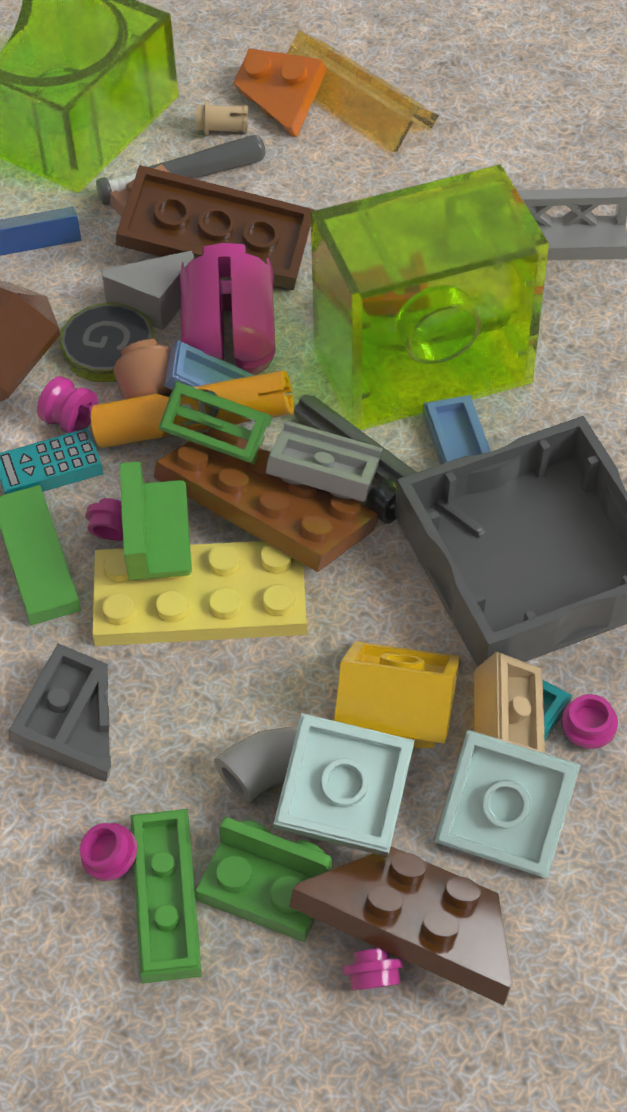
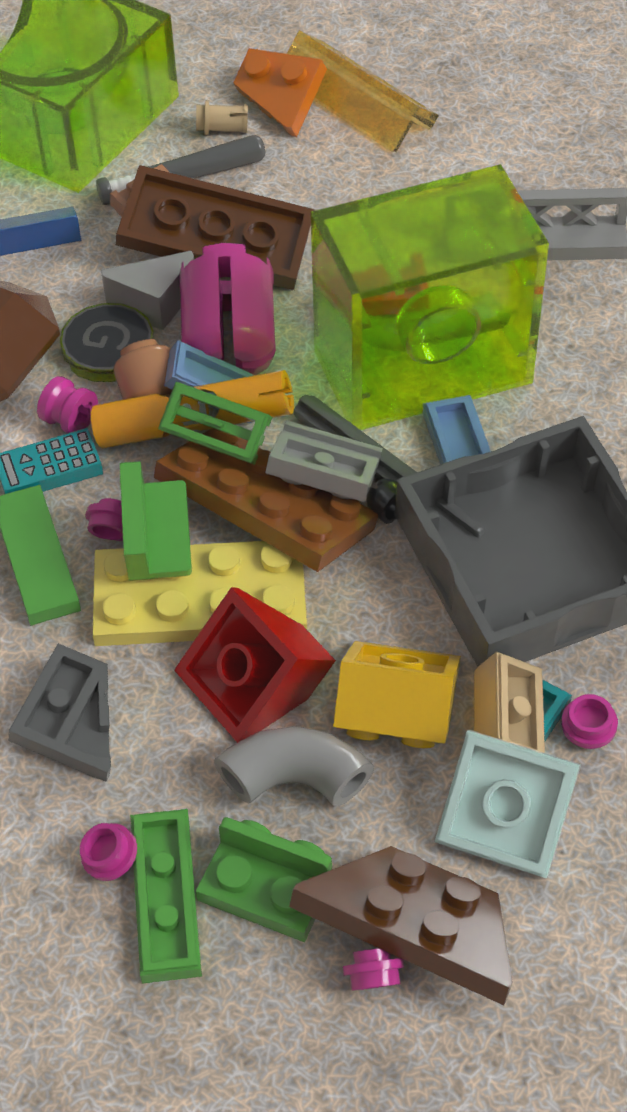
(252, 664): none -> red slope
(344, 784): light aqua tile -> none

